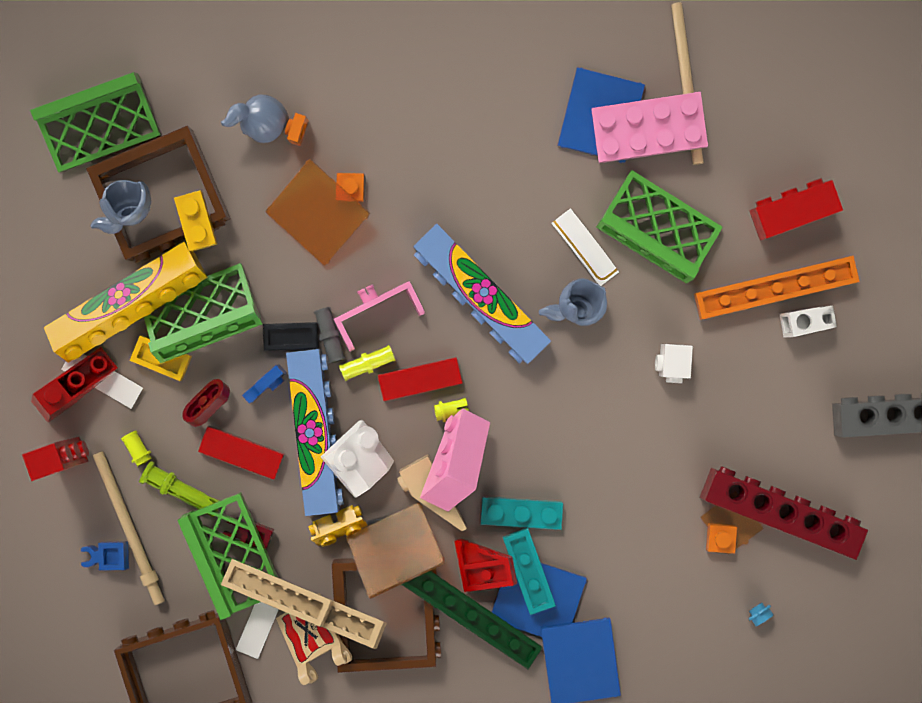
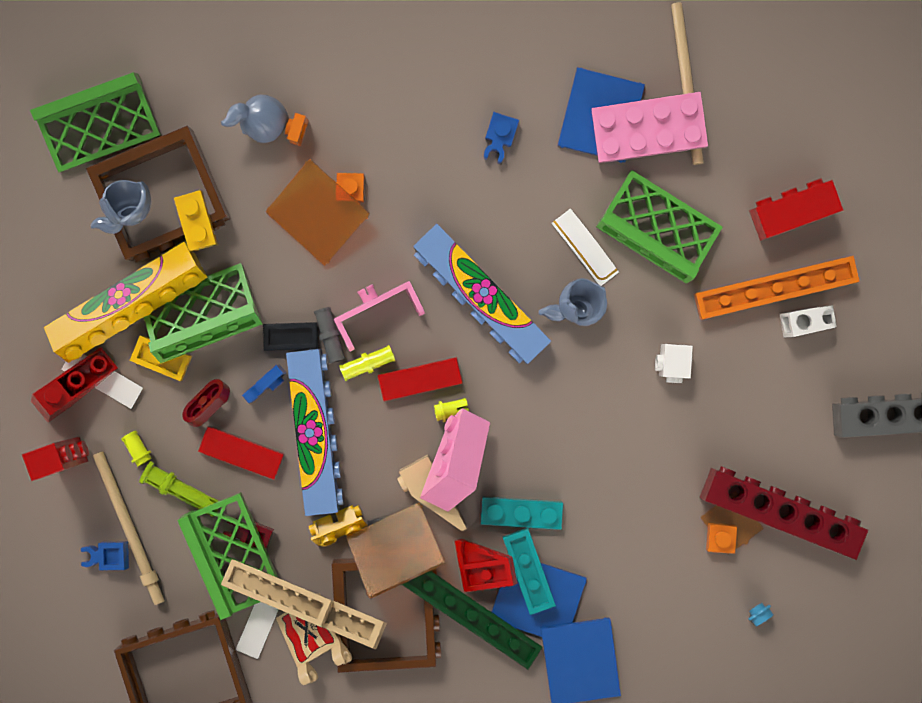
(358, 459): white slope -> none
(500, 132): none -> blue plate

